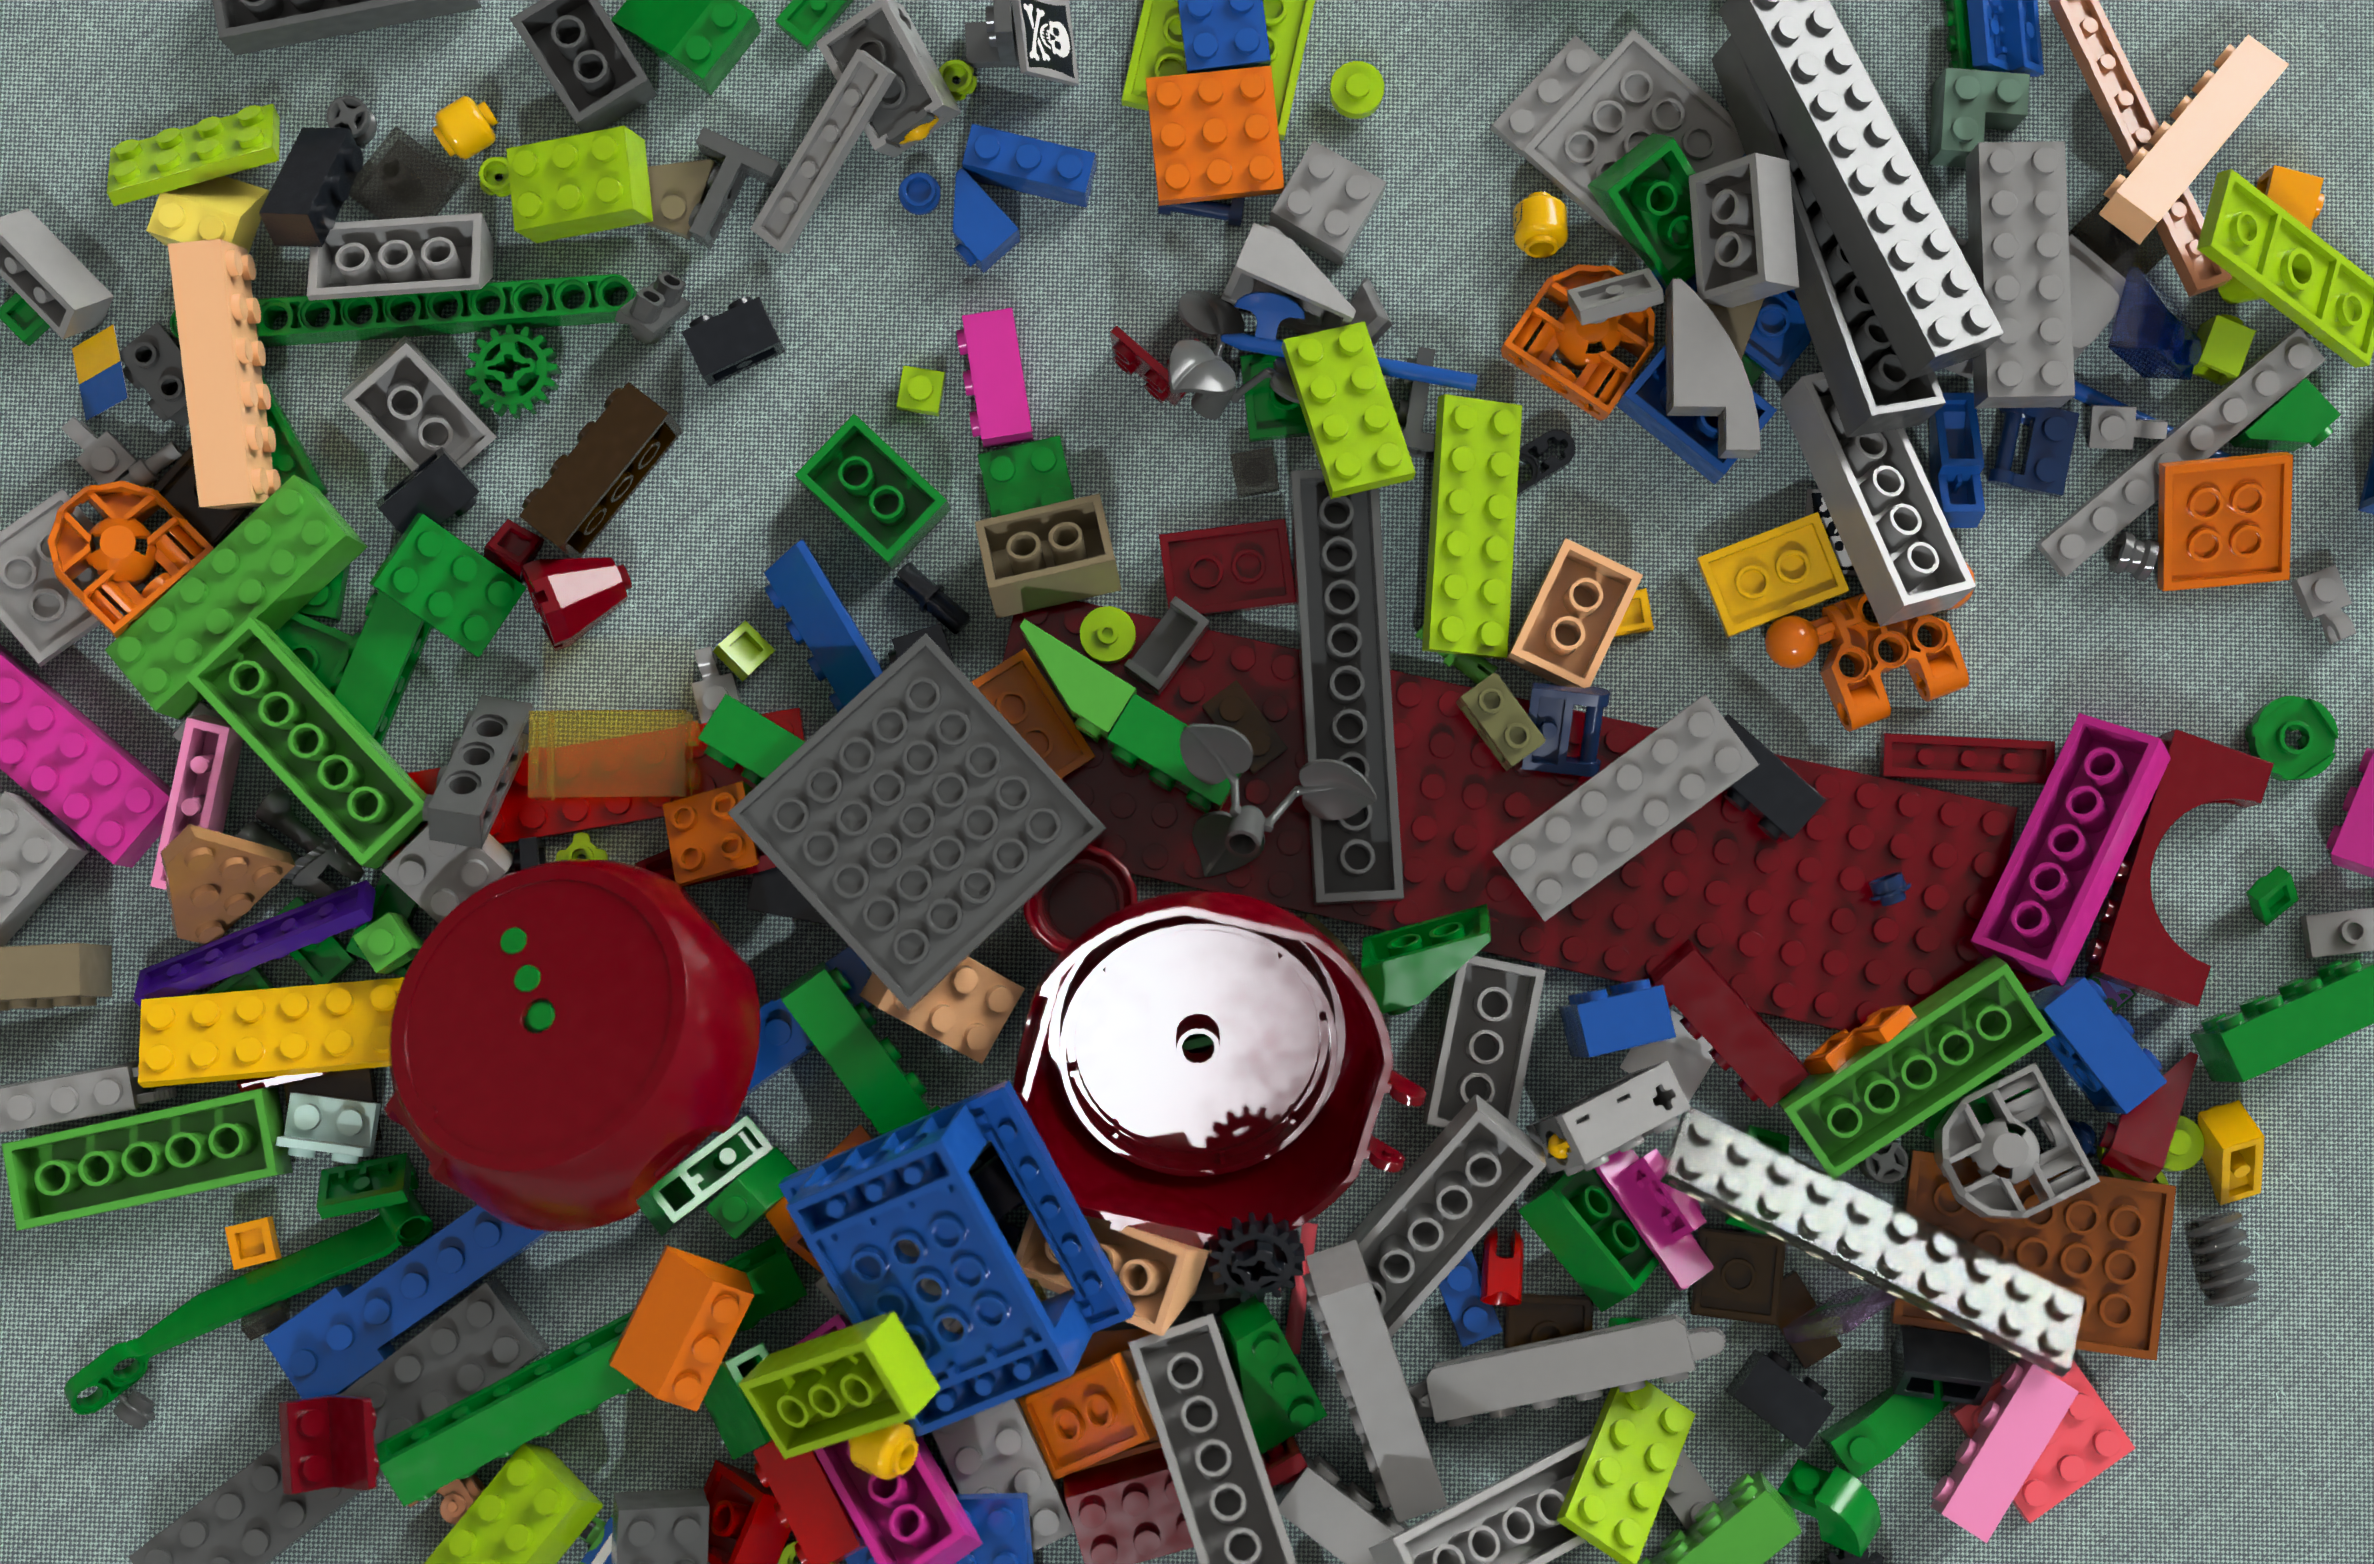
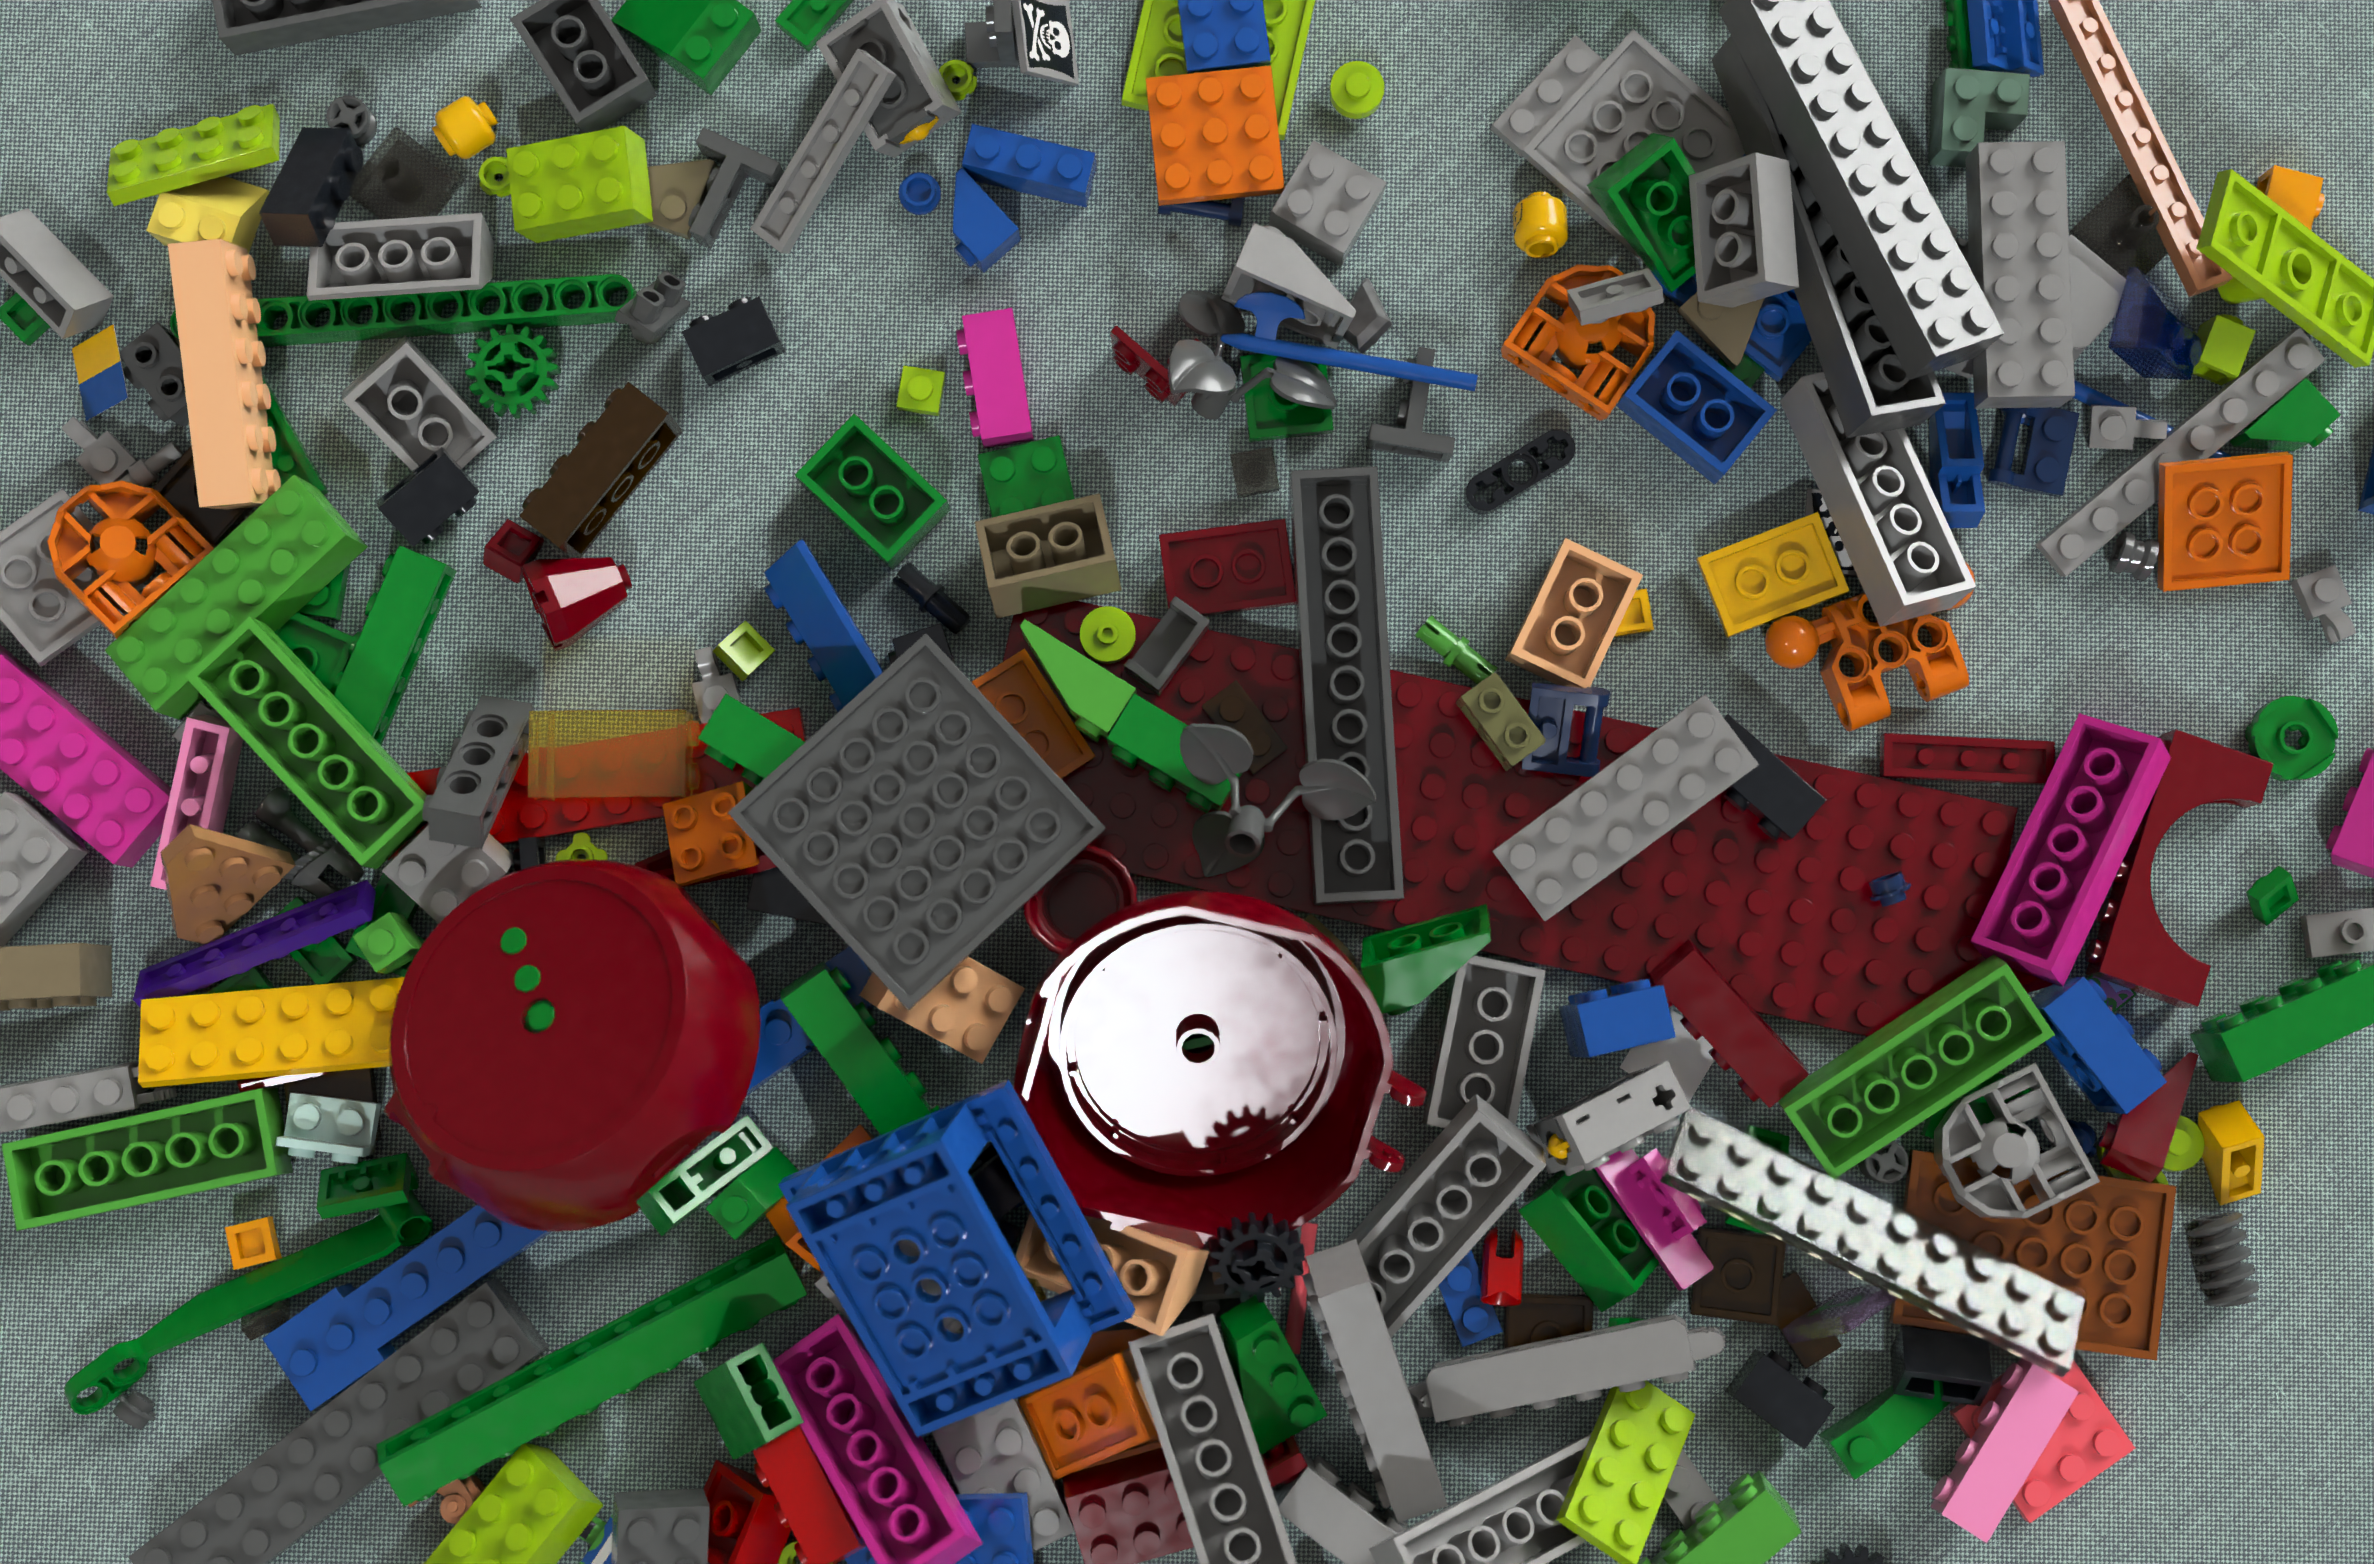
(328, 1443): dark red bracket -> none
(448, 585): green plate -> none
(682, 1327): orange slope -> none
(840, 1385): lime brick -> none
(885, 1451): yellow head -> none
(1348, 409): lime plate -> none
(1472, 527): lime plate -> none
(1707, 373): light grey slope -> none
(1840, 1047): orange tile -> none
(1840, 1502): green brick -> none
(2193, 139): light nougat brick -> none

